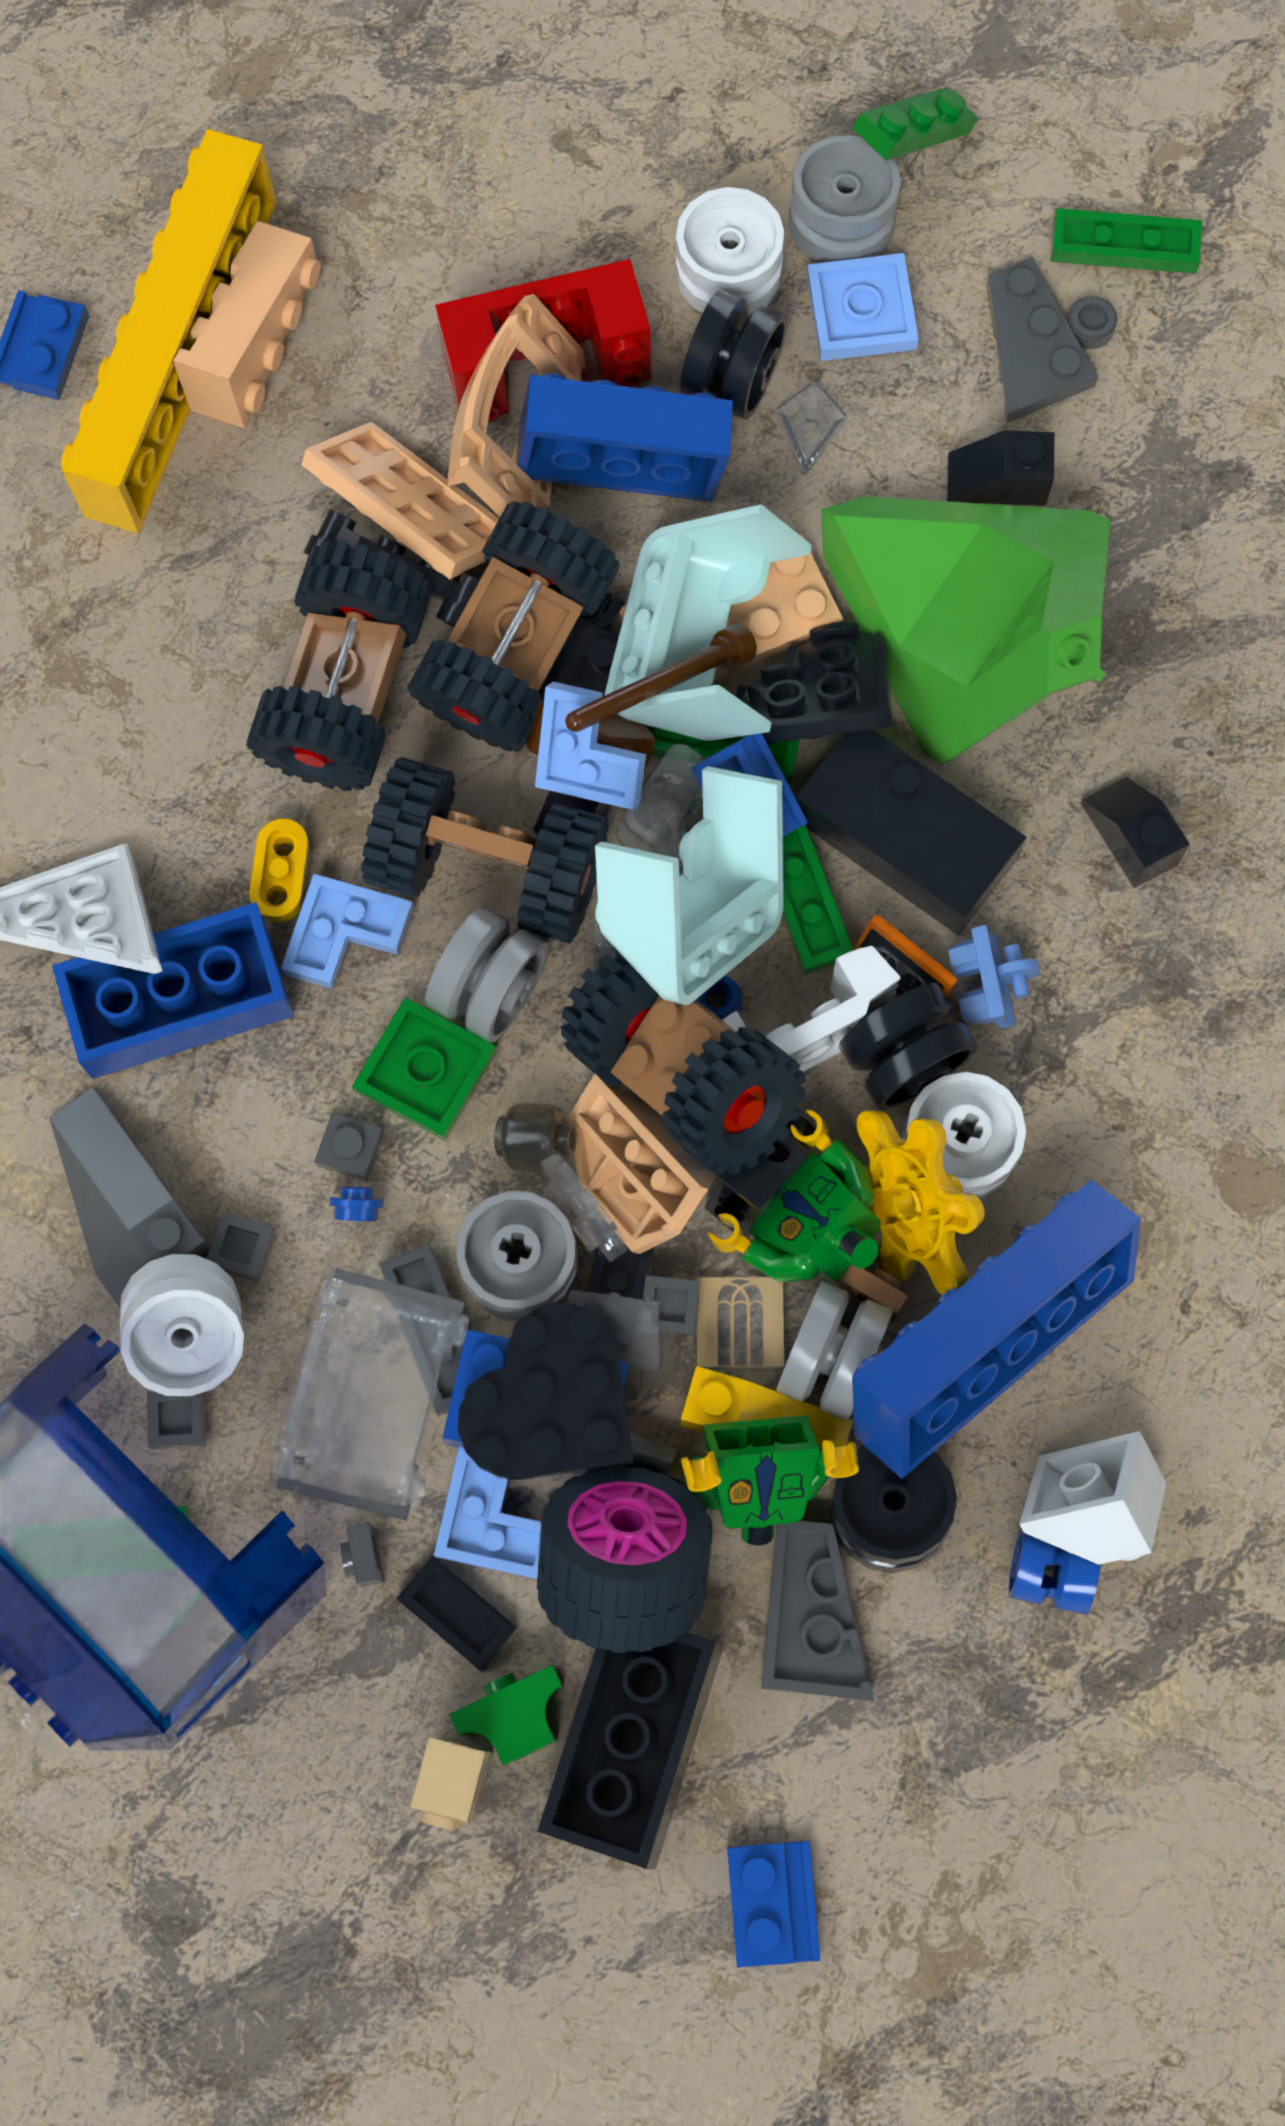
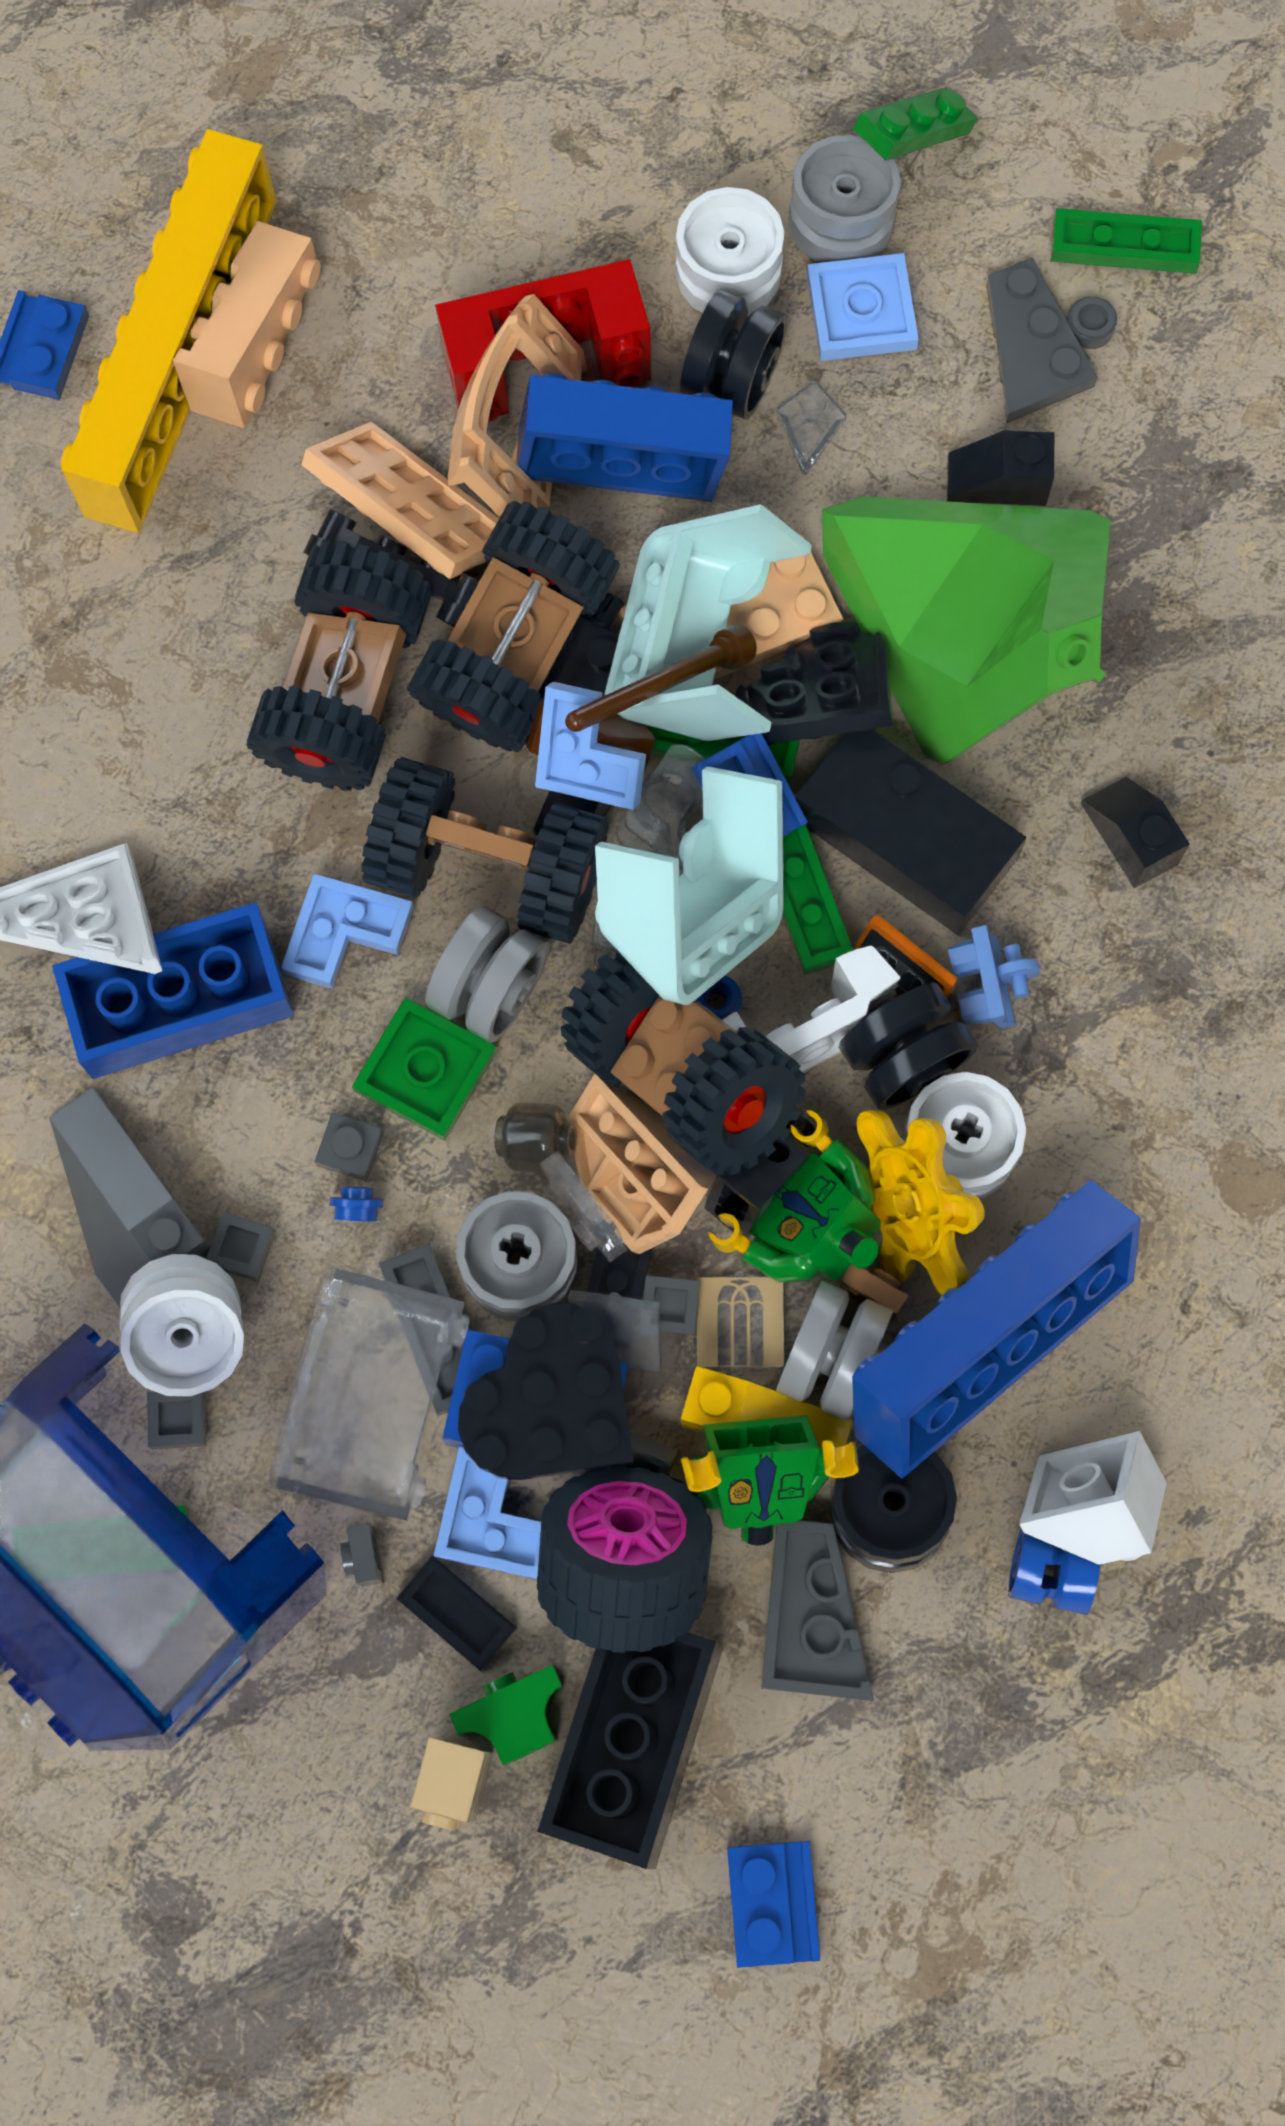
(280, 873): yellow plate -> none

